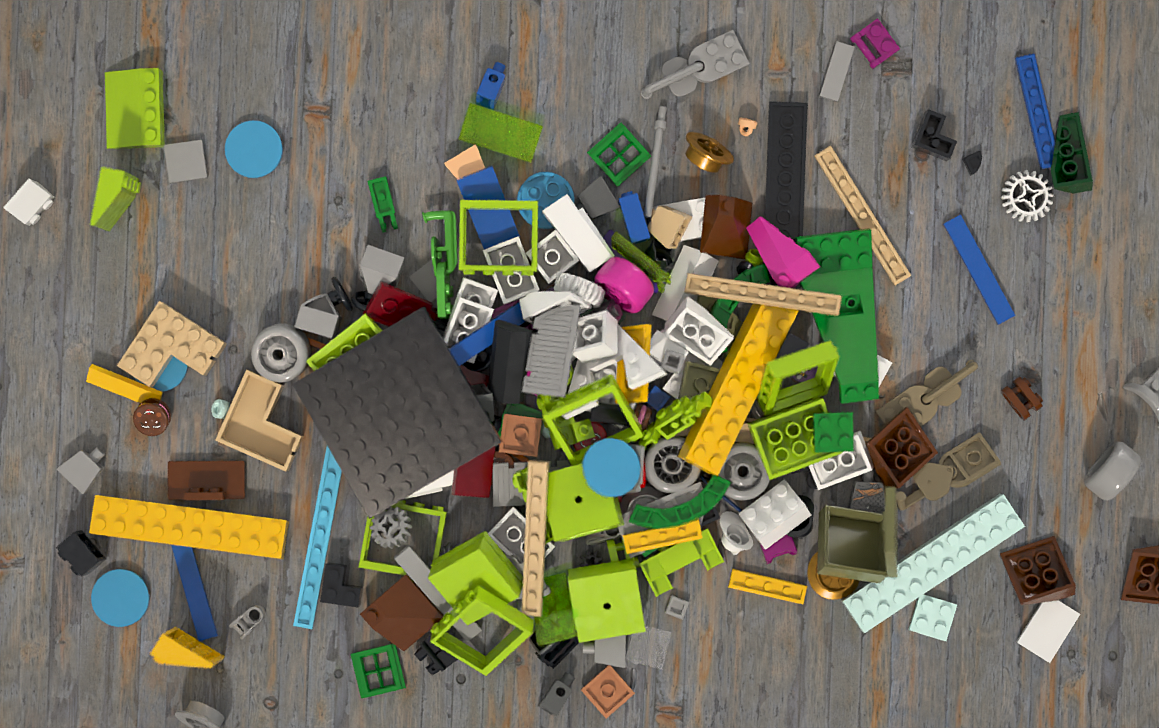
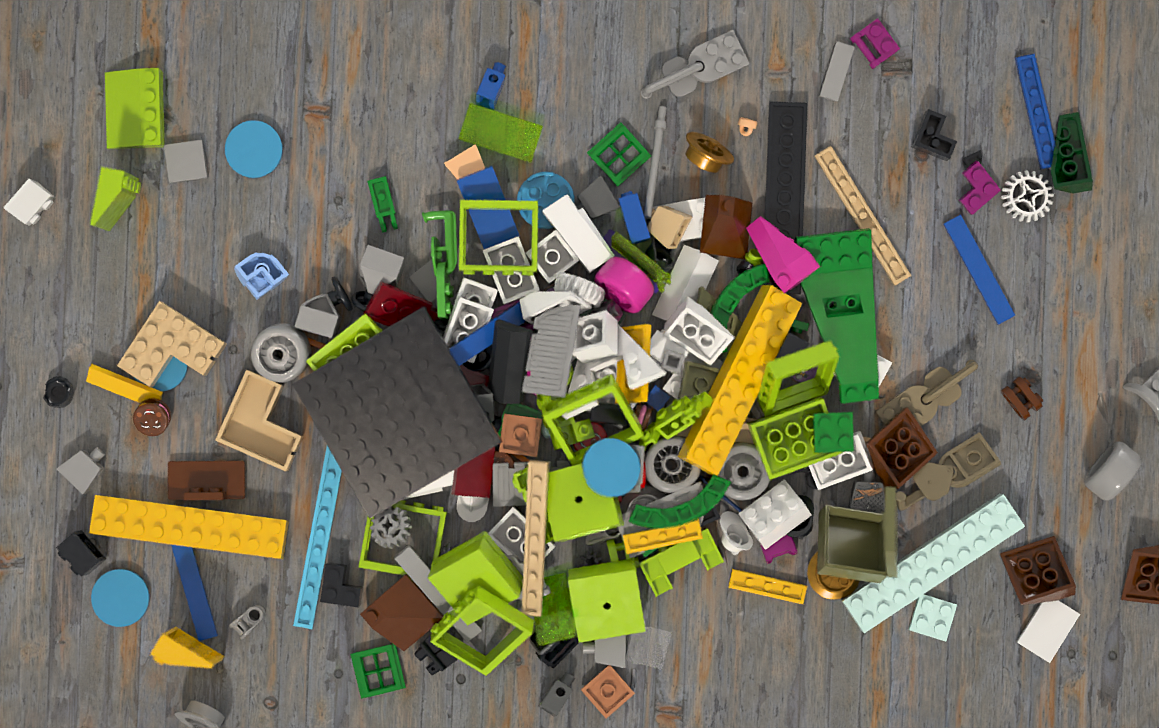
(58, 392): none -> black hair
(220, 408): light aqua tile -> none
(260, 273): none -> light blue brick
(471, 508): none -> white piece
(677, 607): light grey tile -> none
(763, 294): tan tile -> none
(799, 326): none -> green plate
(983, 188): none -> magenta plate

